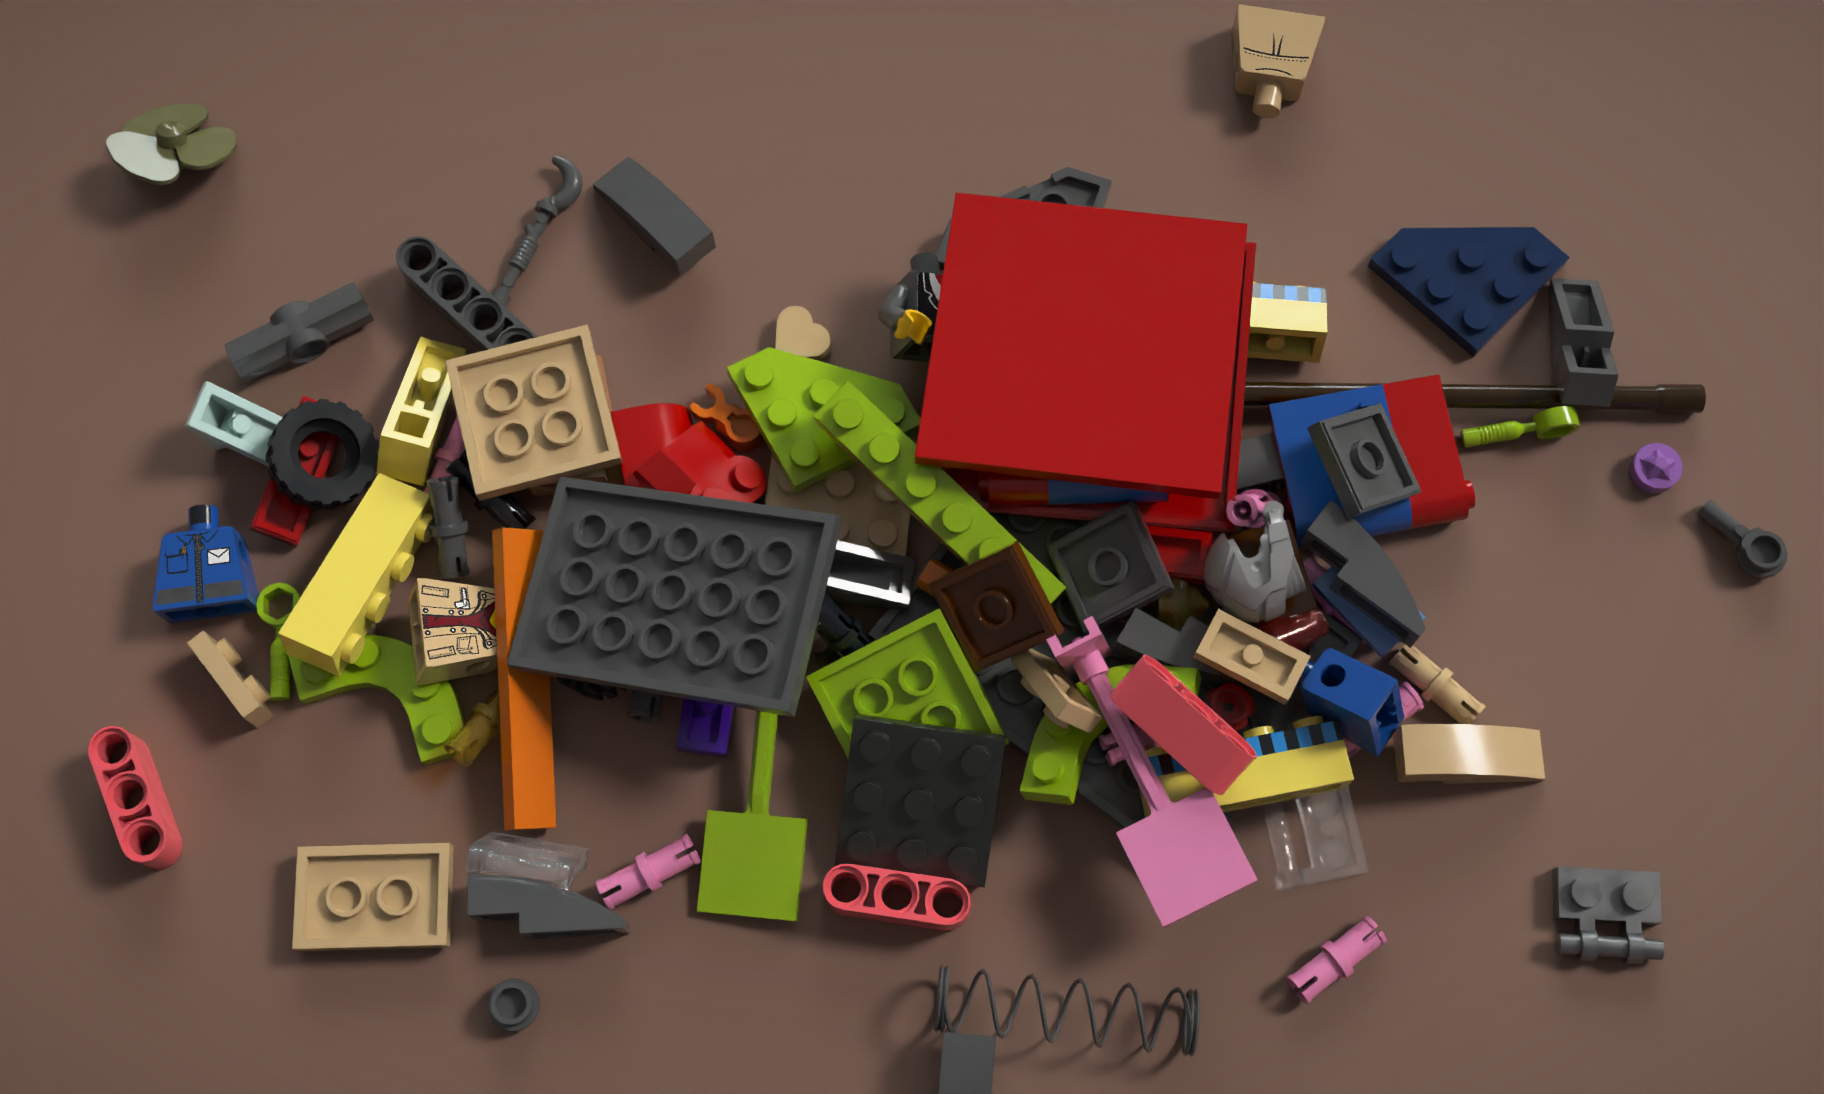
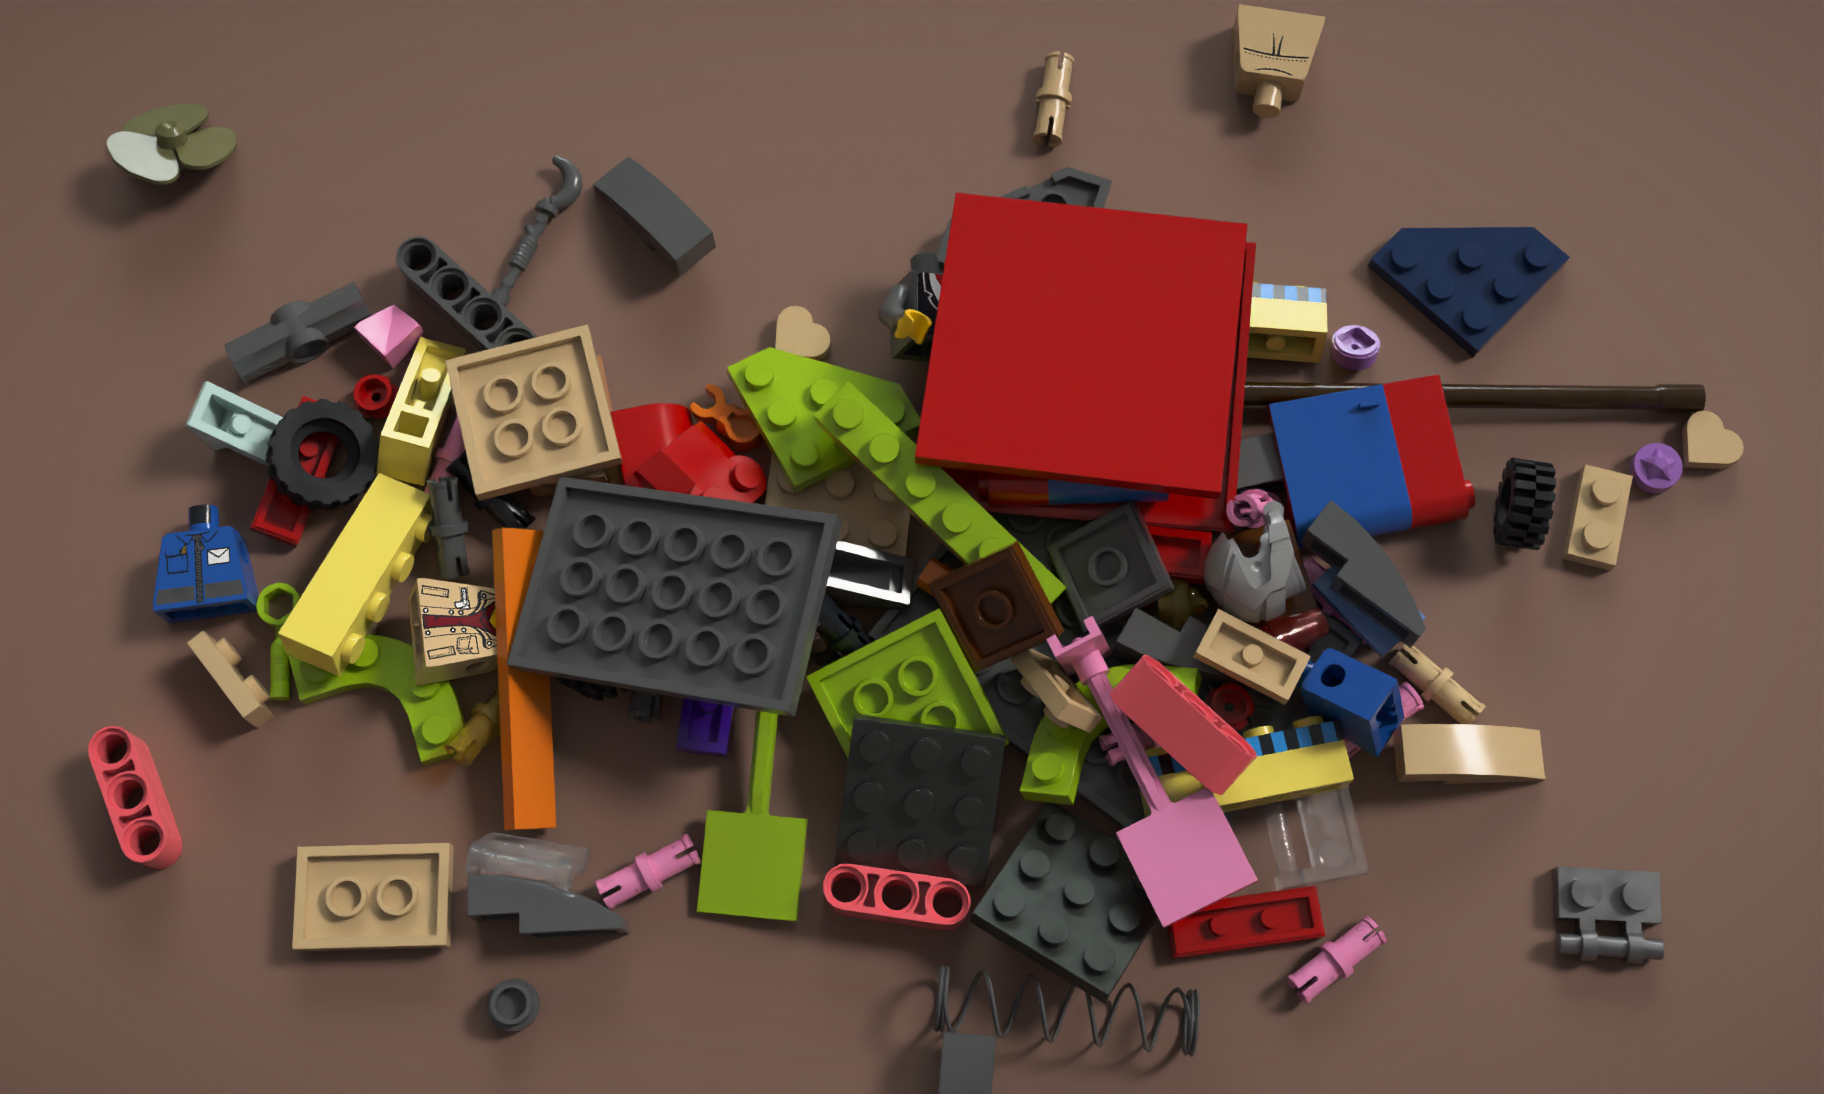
(367, 388): none -> red plate
(390, 334): none -> bright pink slope
(1053, 99): none -> tan pin
(1069, 902): none -> pearl dark grey plate
(1249, 923): none -> red tile
(1354, 347): none -> medium lavender tile
(1364, 460): dark grey tile -> none
(1524, 503): none -> black tyre
(1548, 425): lime piece -> none
(1581, 343): dark grey slope -> none
(1597, 517): none -> tan plate
(1708, 443): none -> tan tile
(1757, 551): dark grey plate -> none

